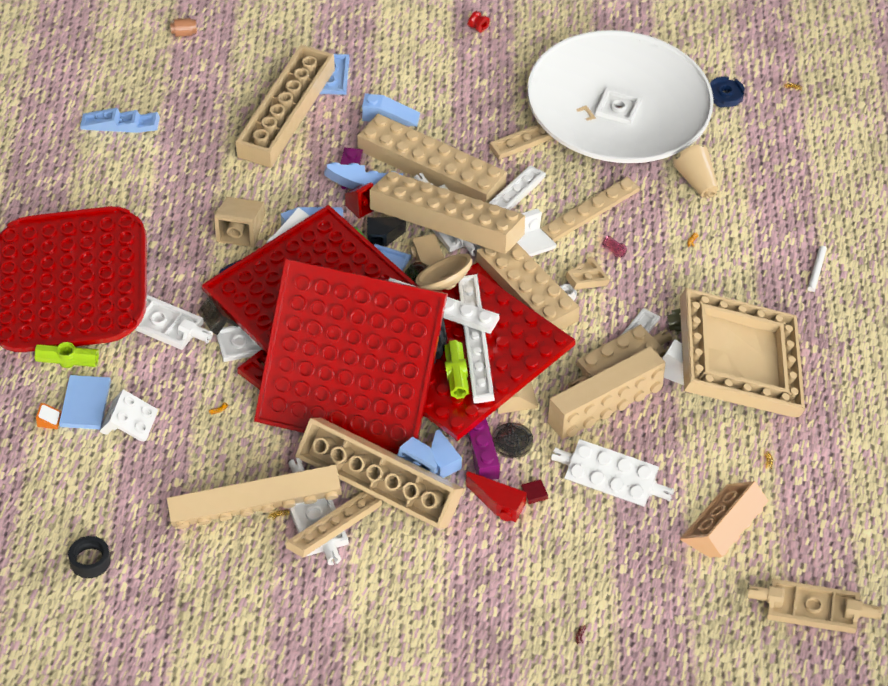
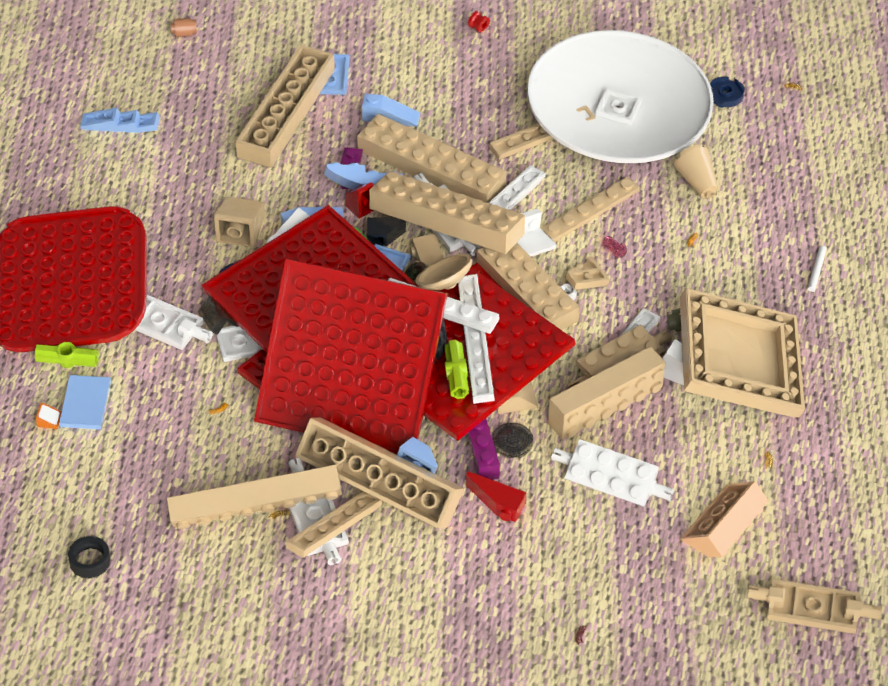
(130, 416): white bracket -> none
(445, 455): light blue slope -> none
(535, 491): dark red tile -> none

